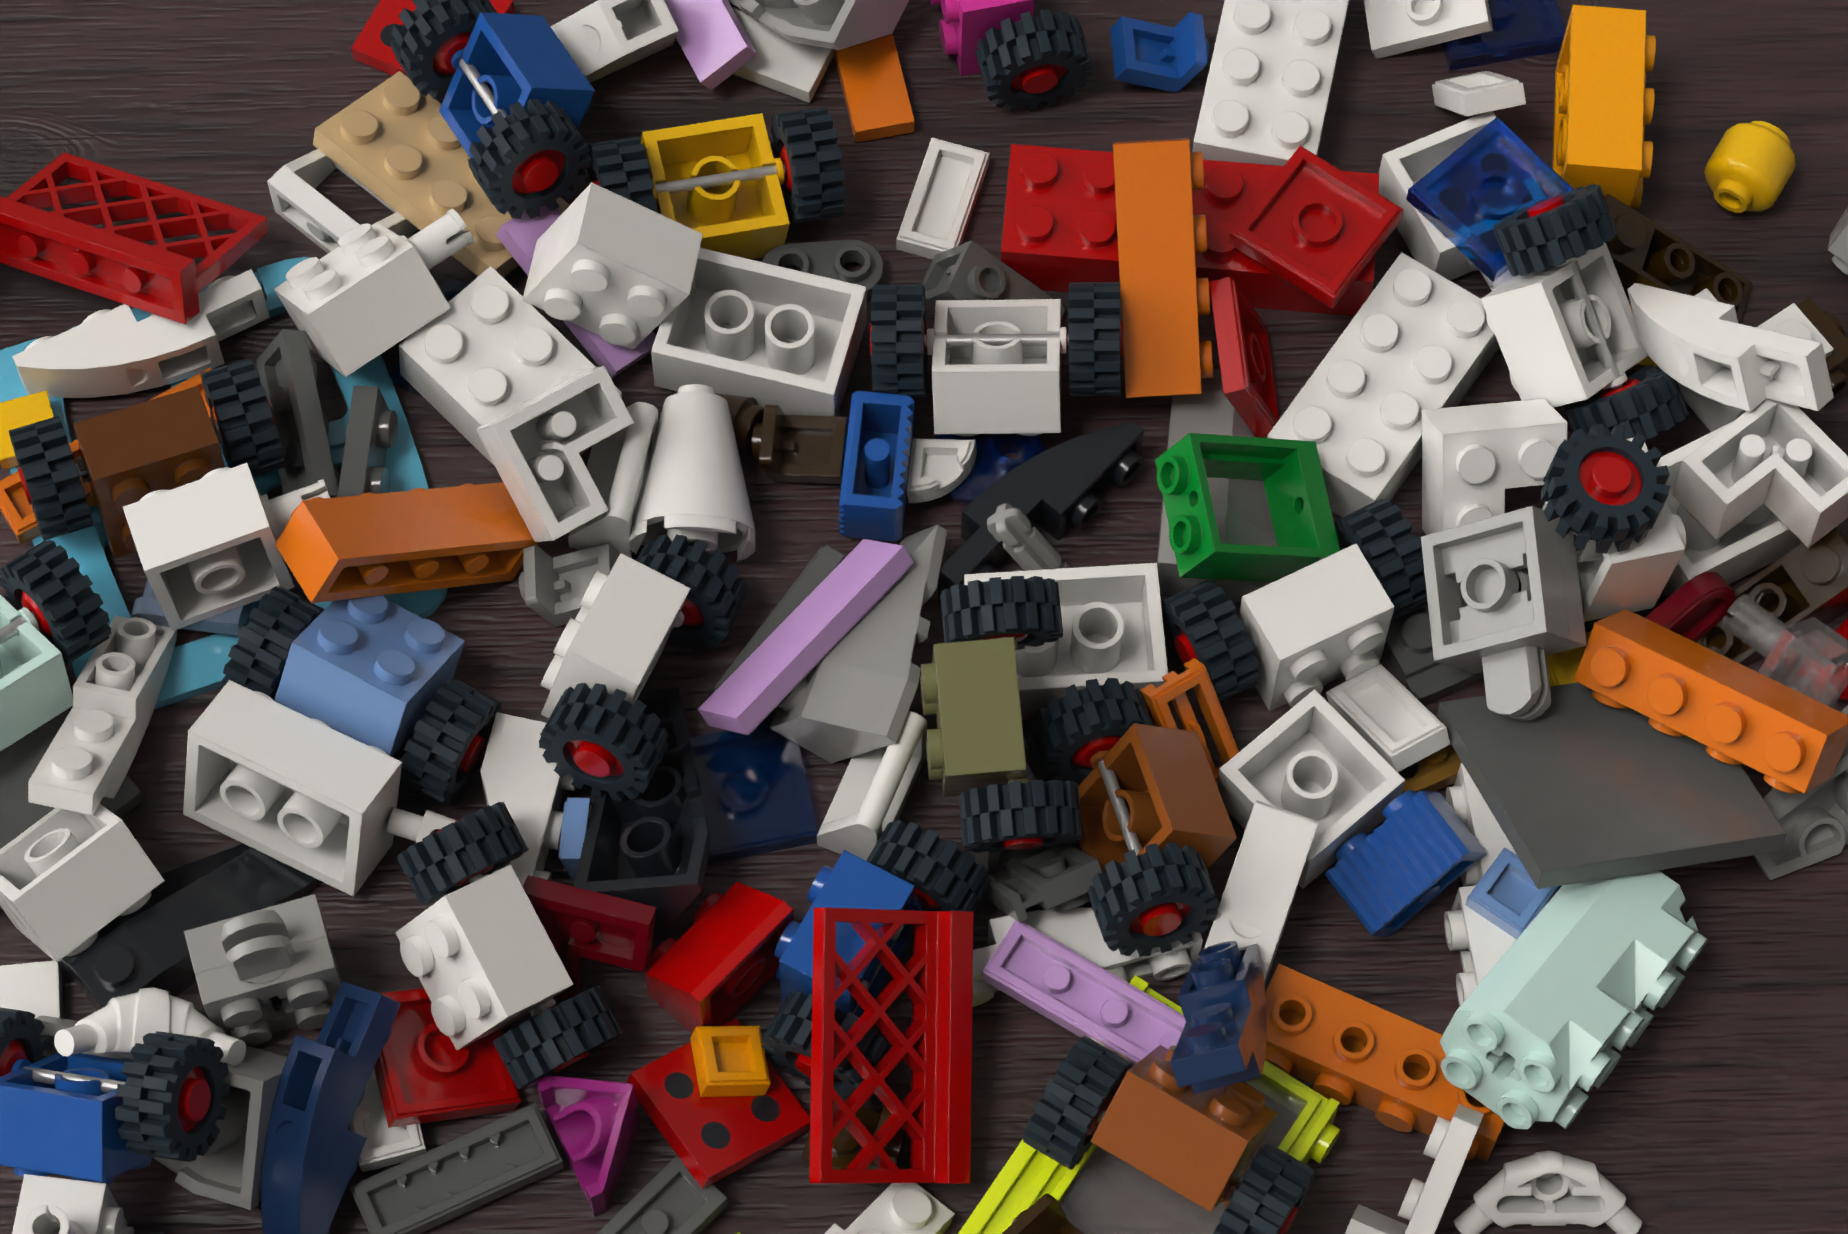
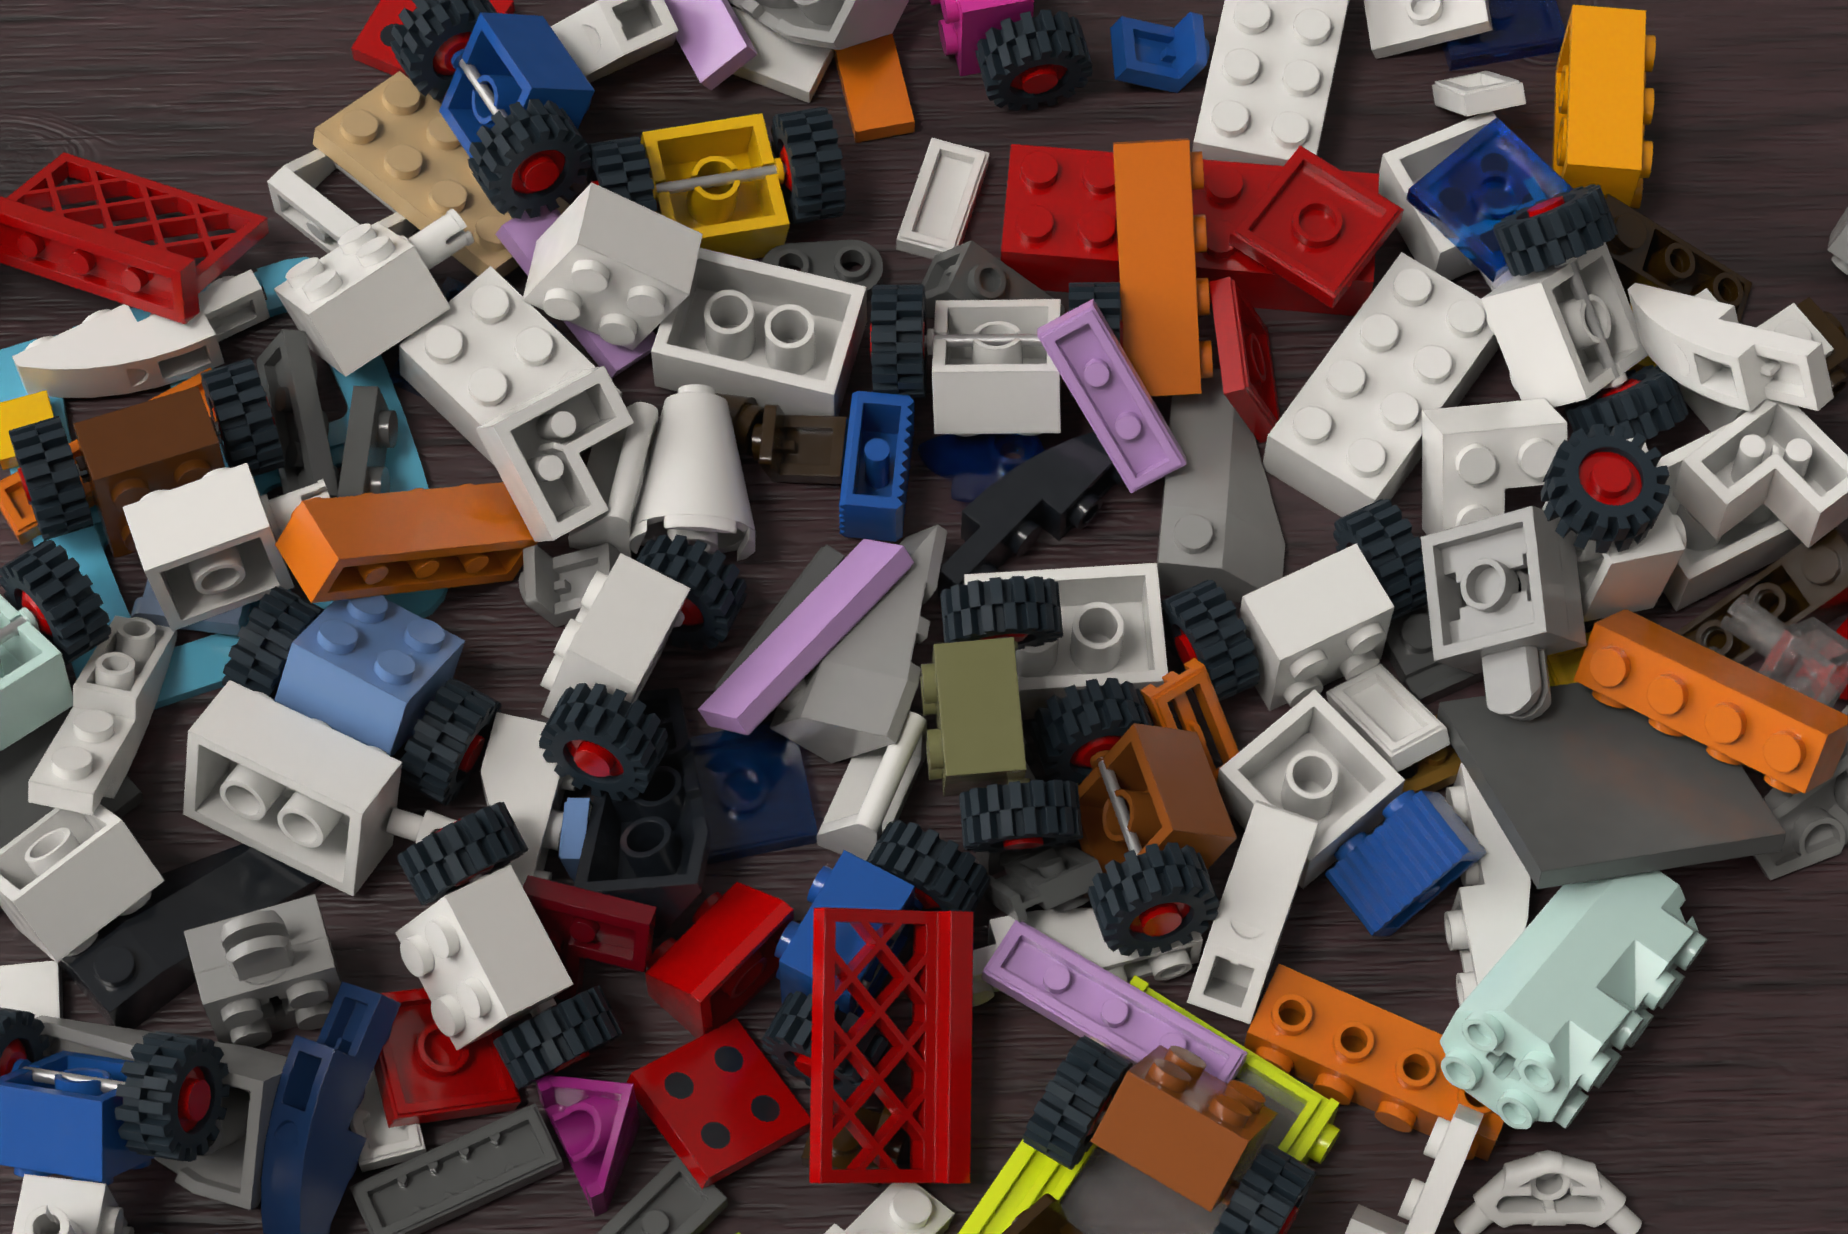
(134, 1015): white piece -> none
(729, 1061): light orange tile -> none
(938, 467): white tile -> none
(1023, 543): light grey axle -> none
(1111, 396): none -> lavender tile
(1223, 1019): dark blue slope -> none
(1289, 476): green window -> none
(1509, 895): medium blue tile -> none
(1695, 606): dark red tile -> none
(1750, 167): yellow head -> none

